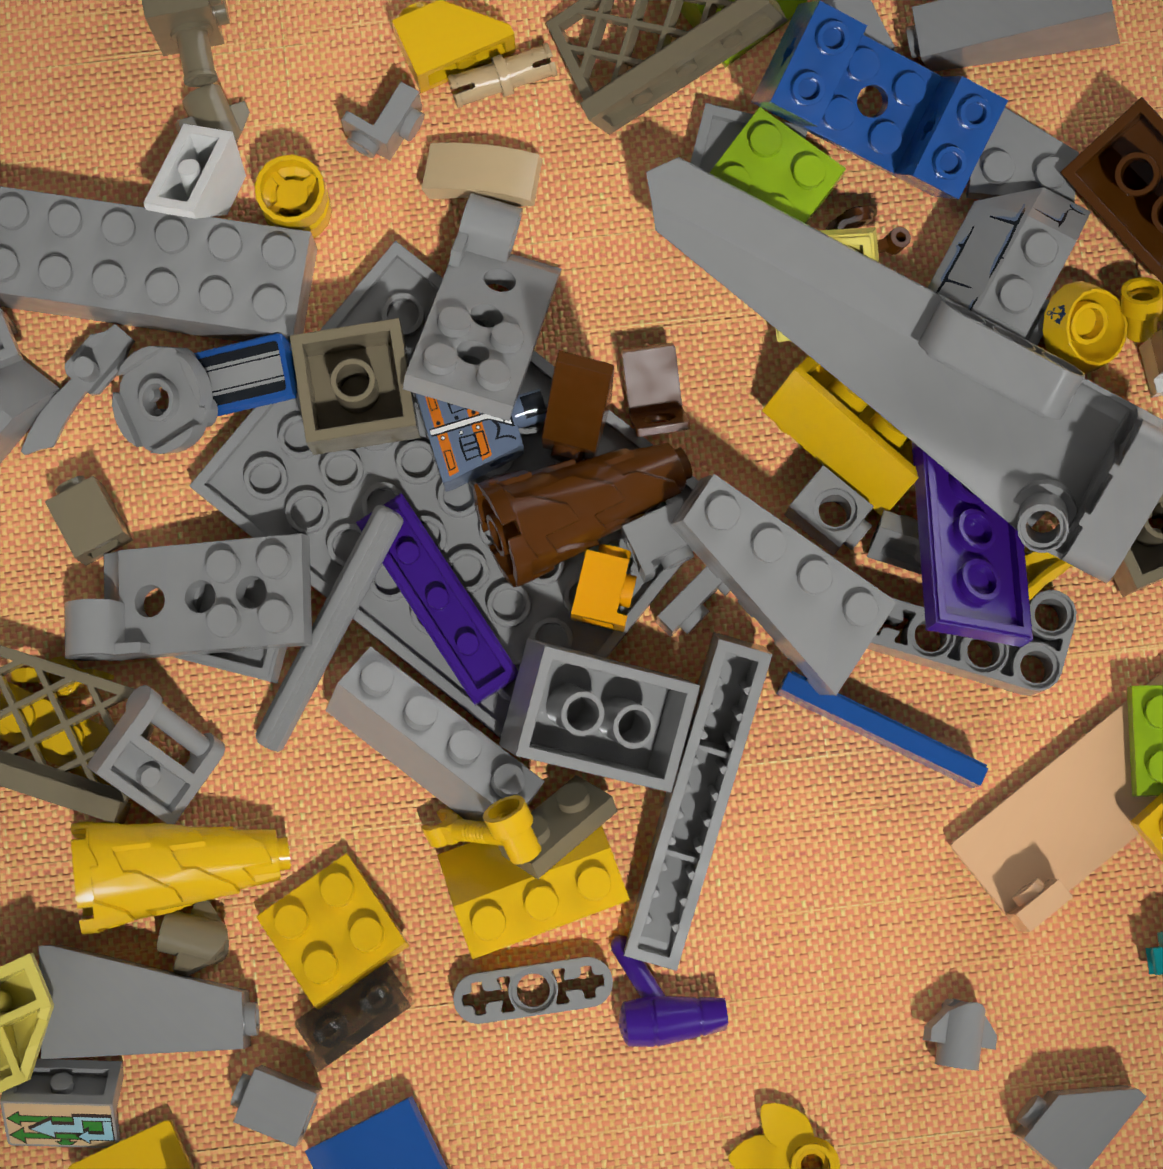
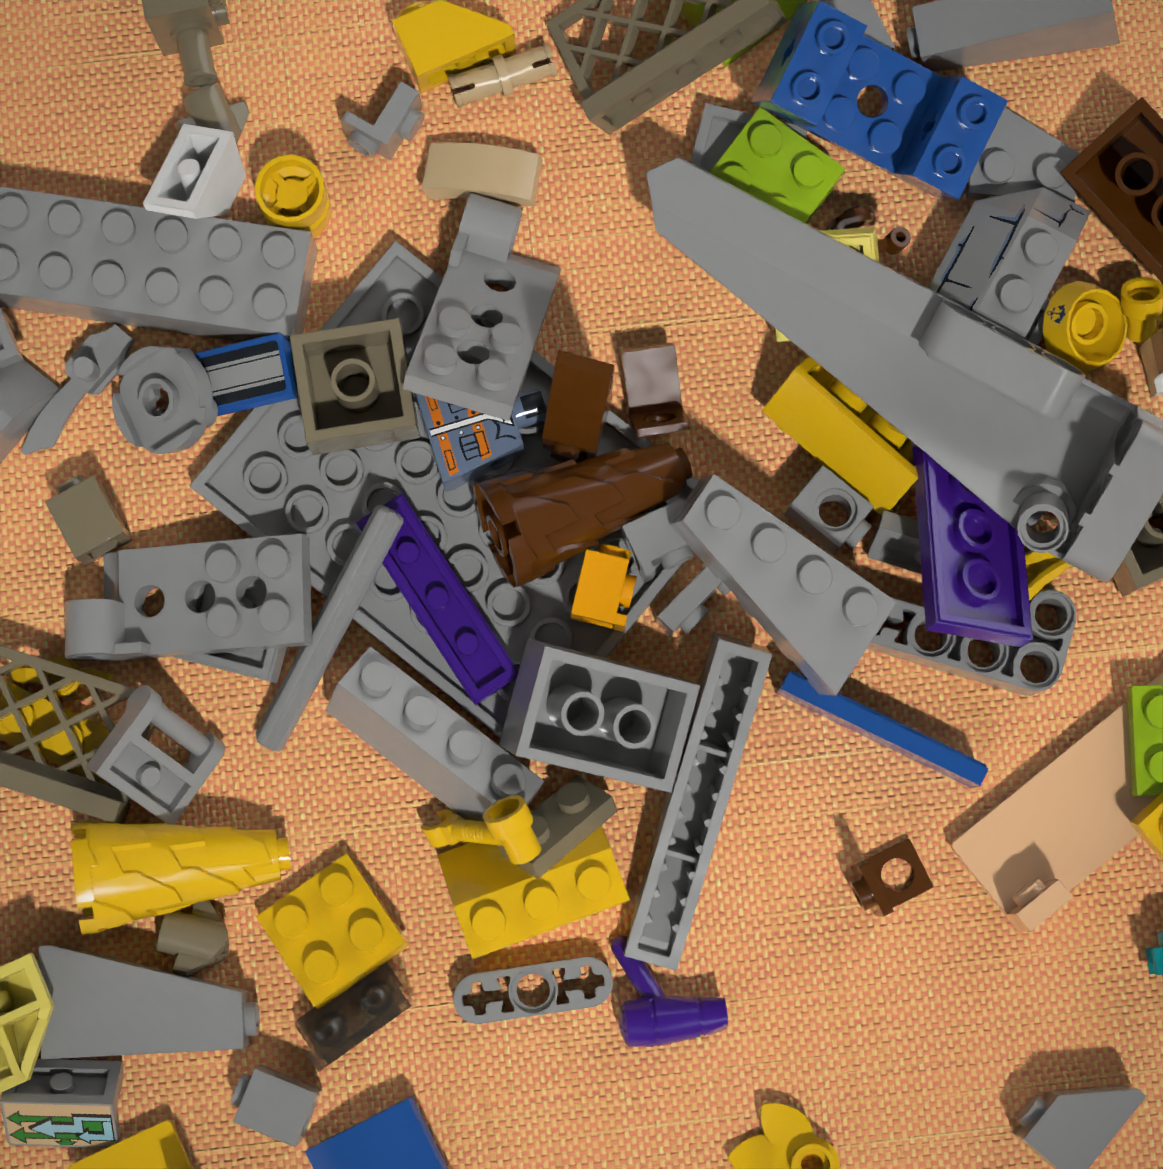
(871, 890): none -> reddish brown bracket
(960, 1034): light grey piece -> none

